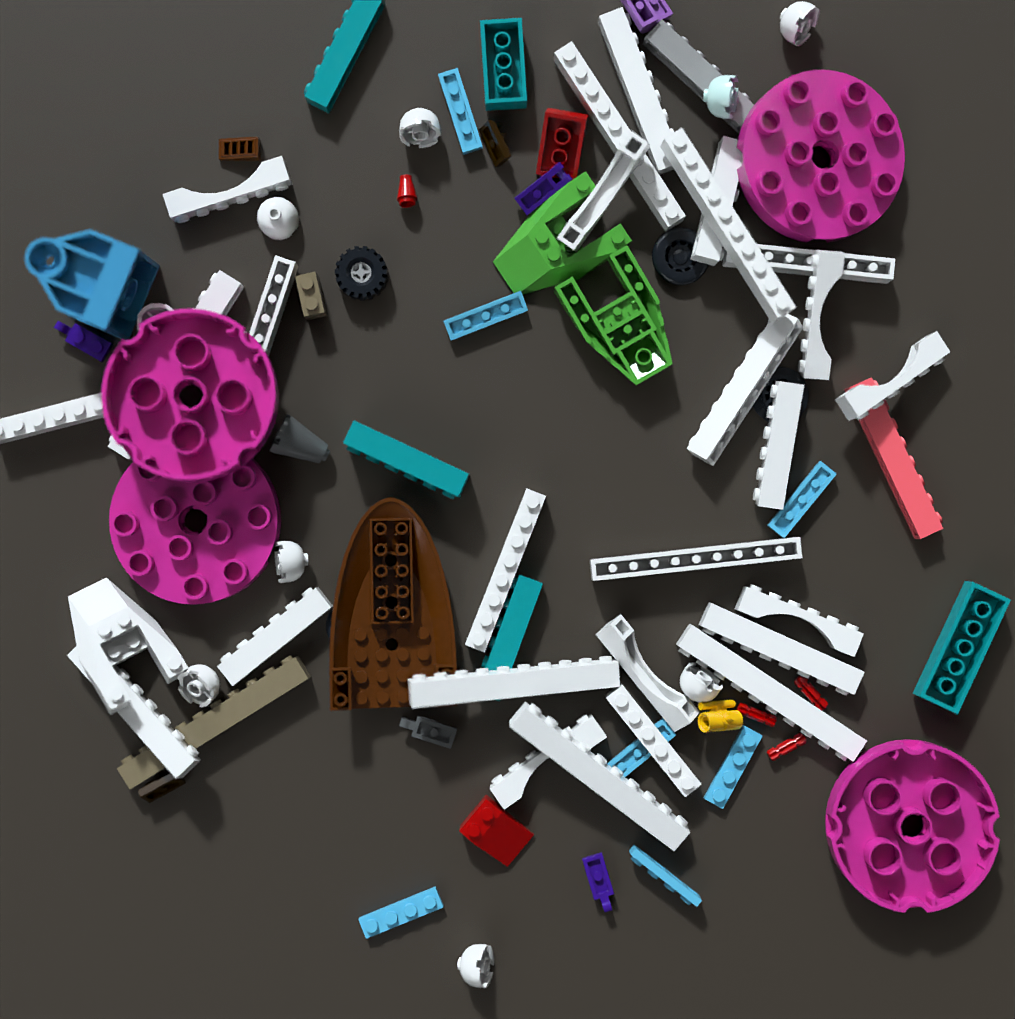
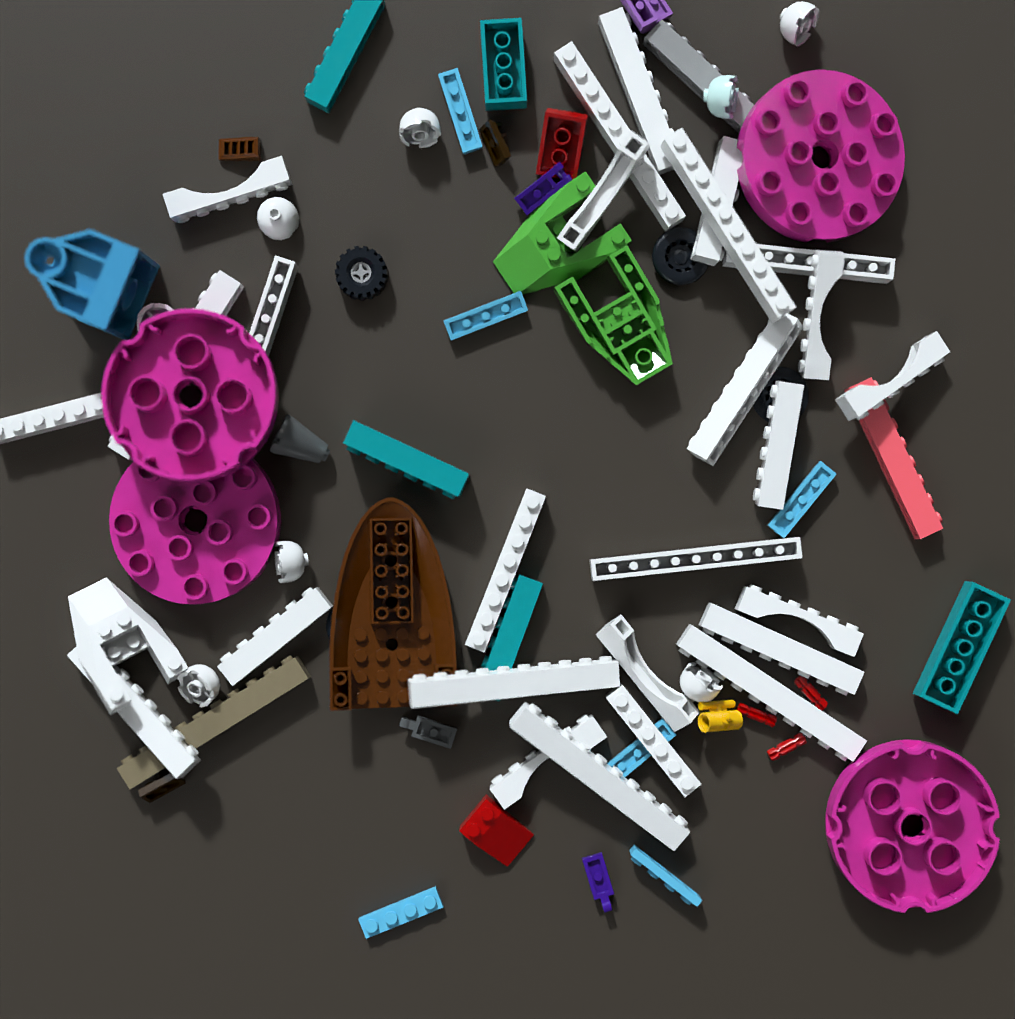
(85, 340): dark purple plate -> none
(311, 295): dark tan brick -> none
(406, 192): red cone -> none
(475, 965): white cylinder -> none
(733, 766): medium azure plate -> none

